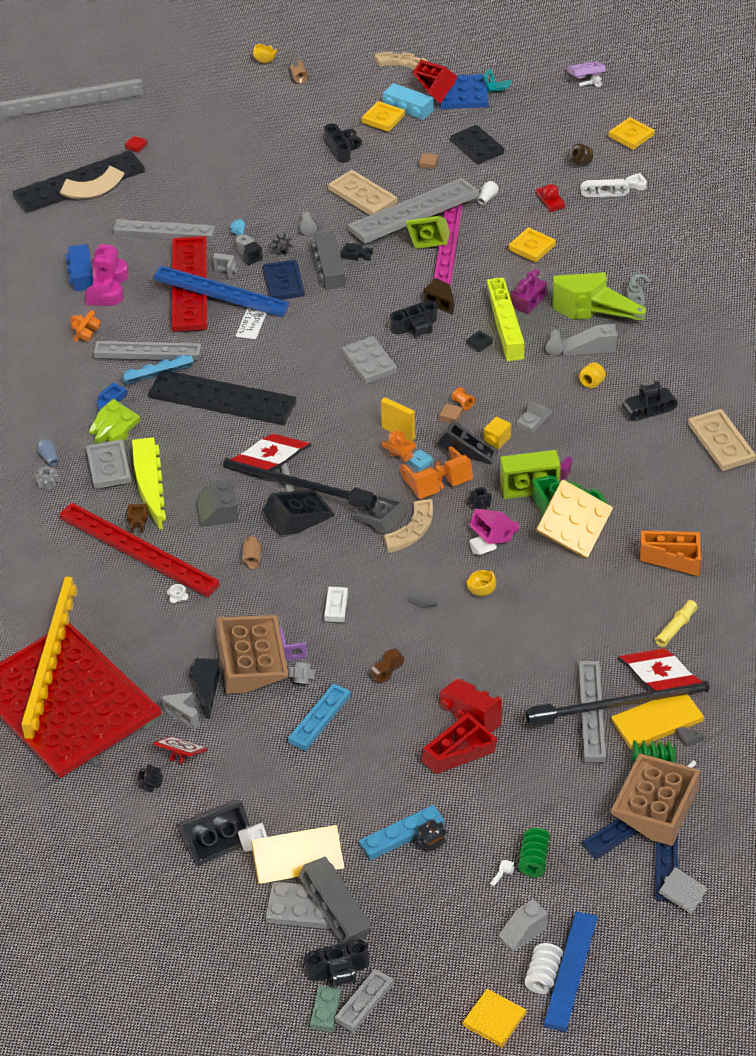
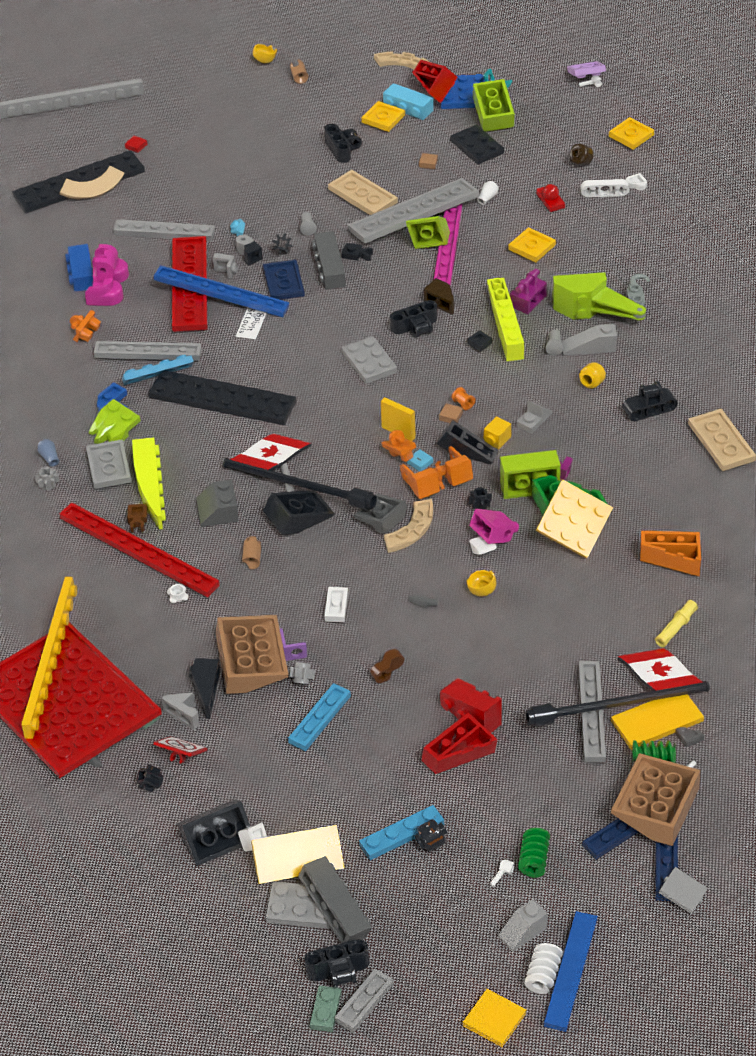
(493, 105): none -> lime brick

